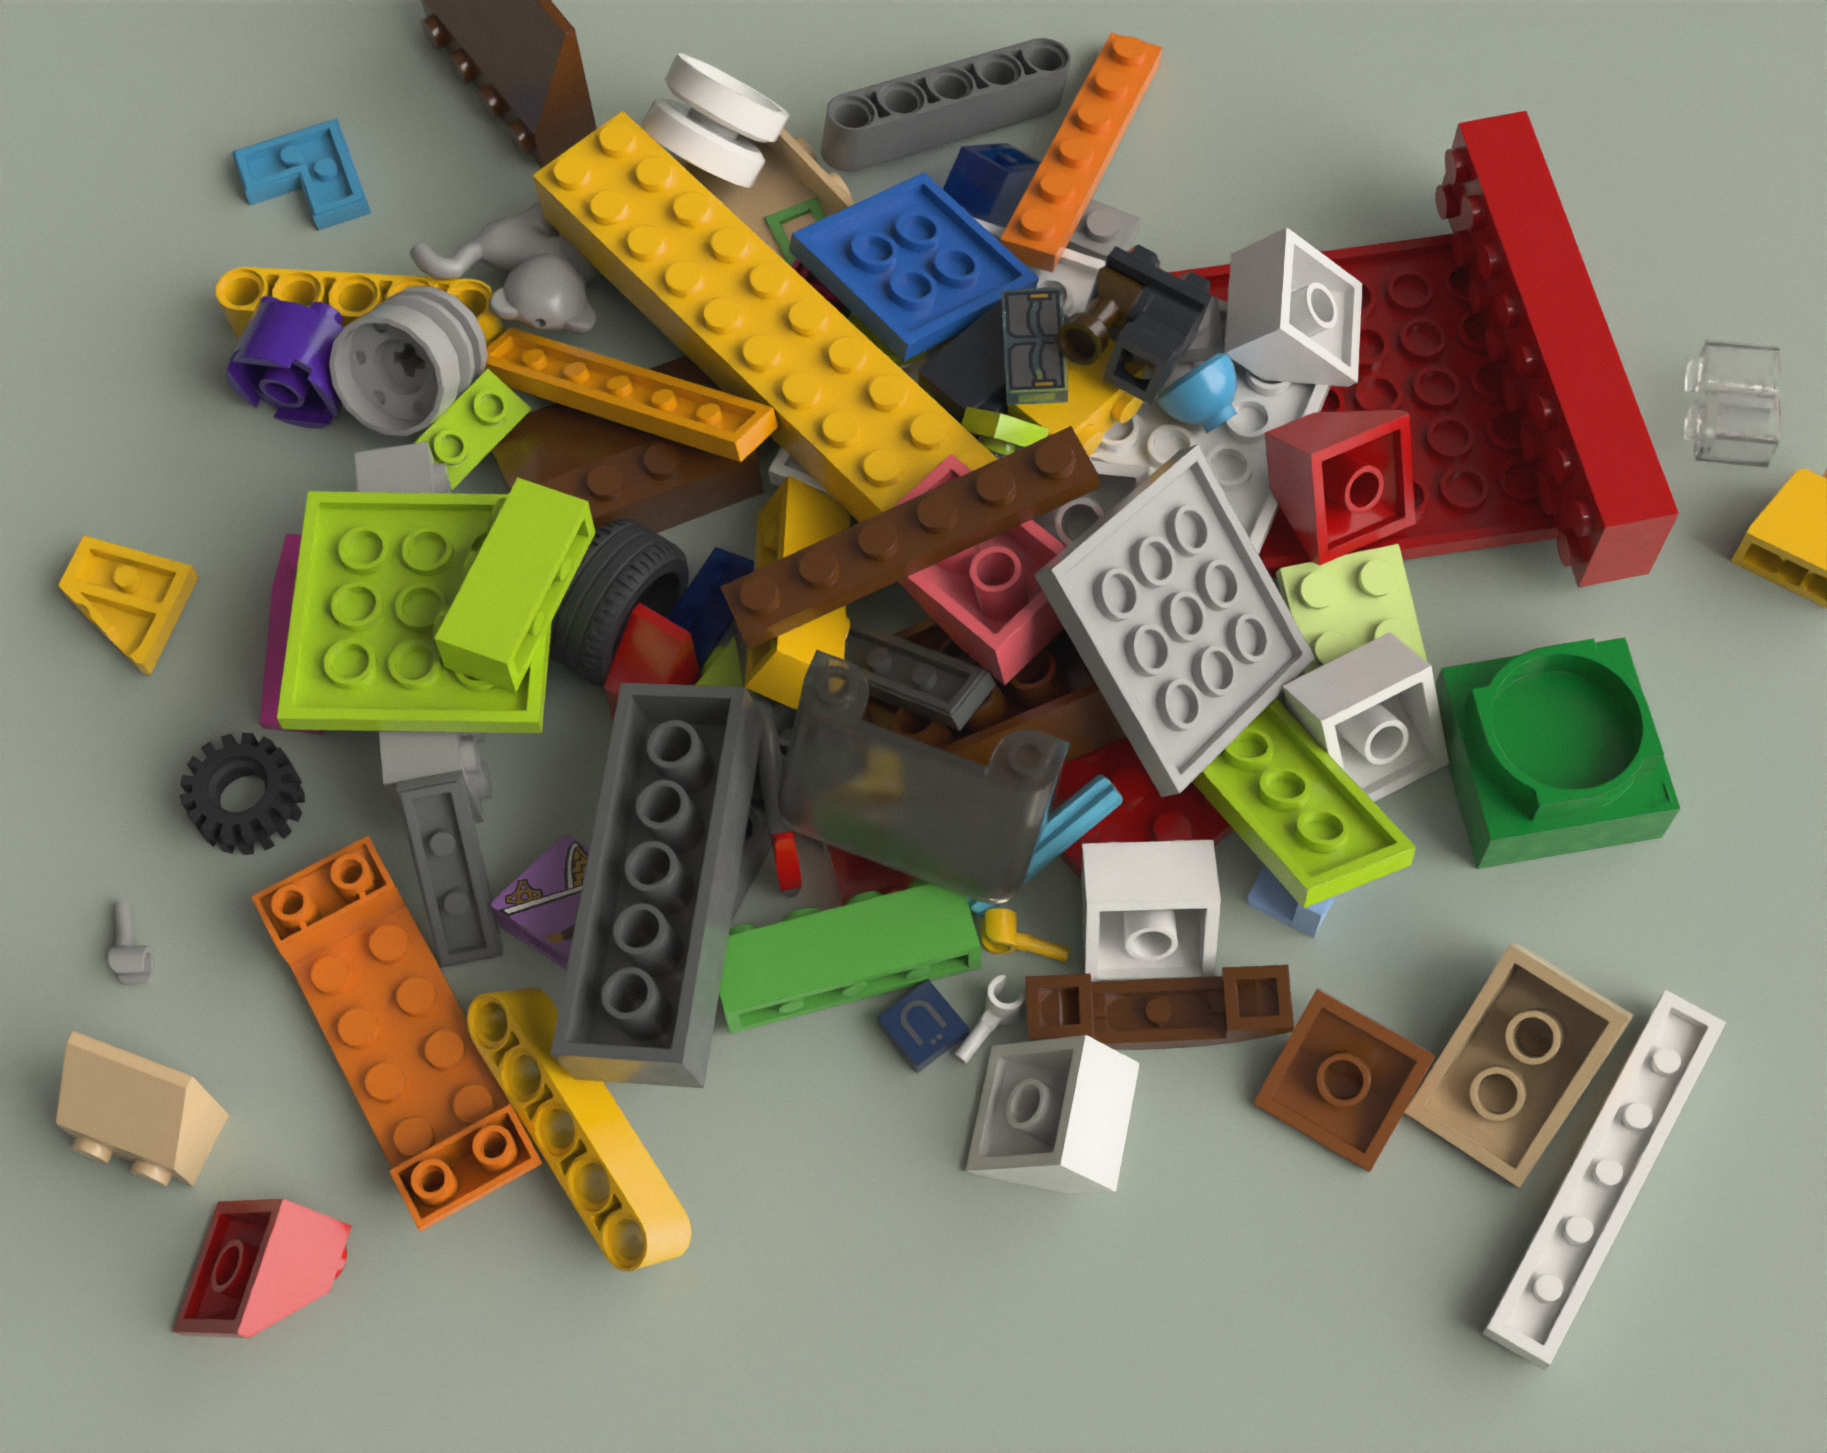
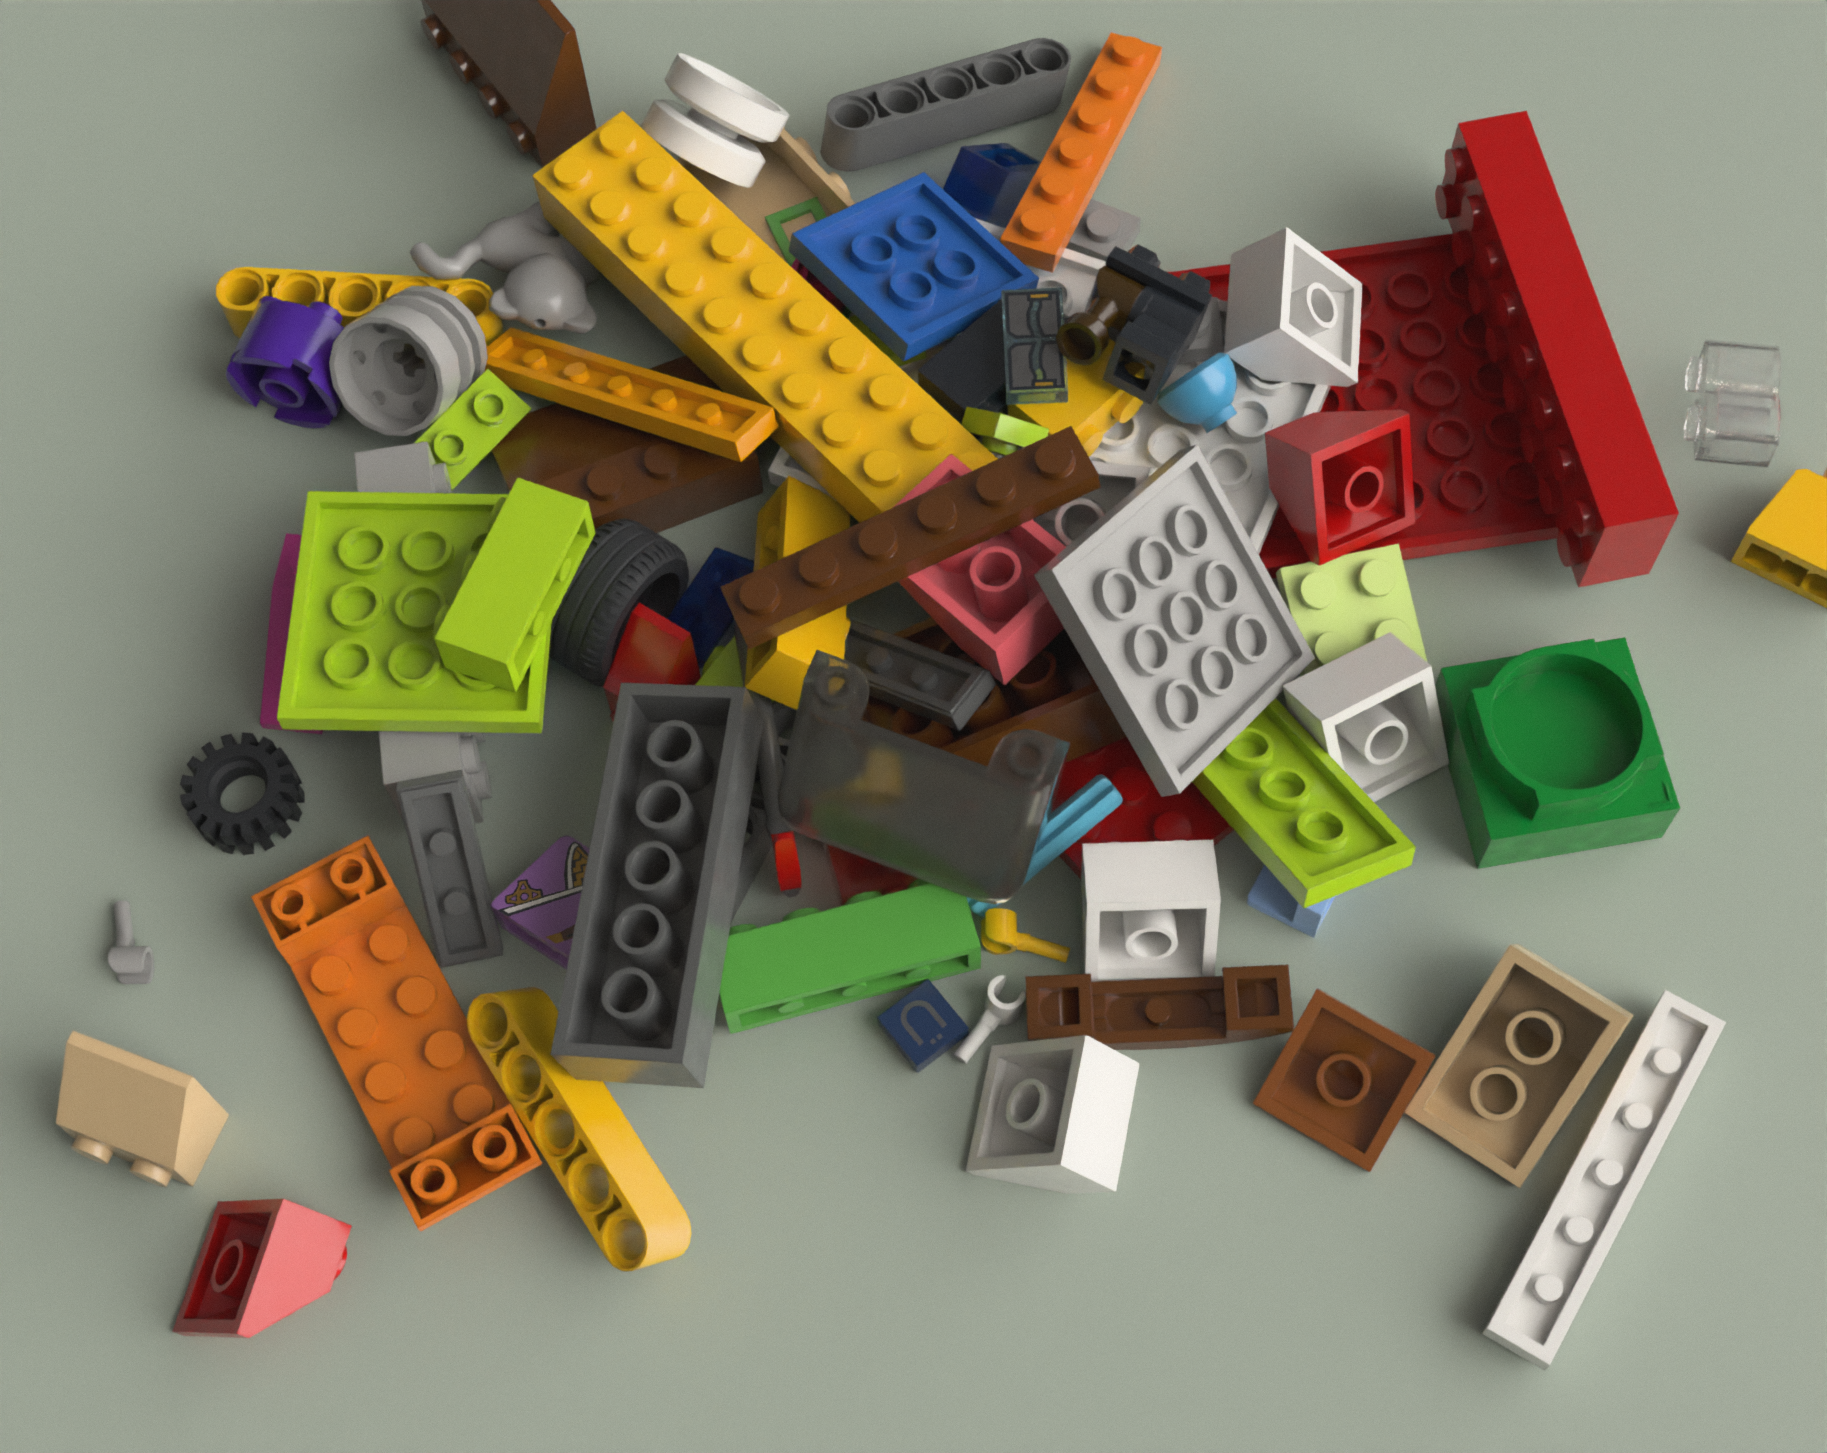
(128, 596): yellow wing -> none
(310, 161): dark azure tile -> none

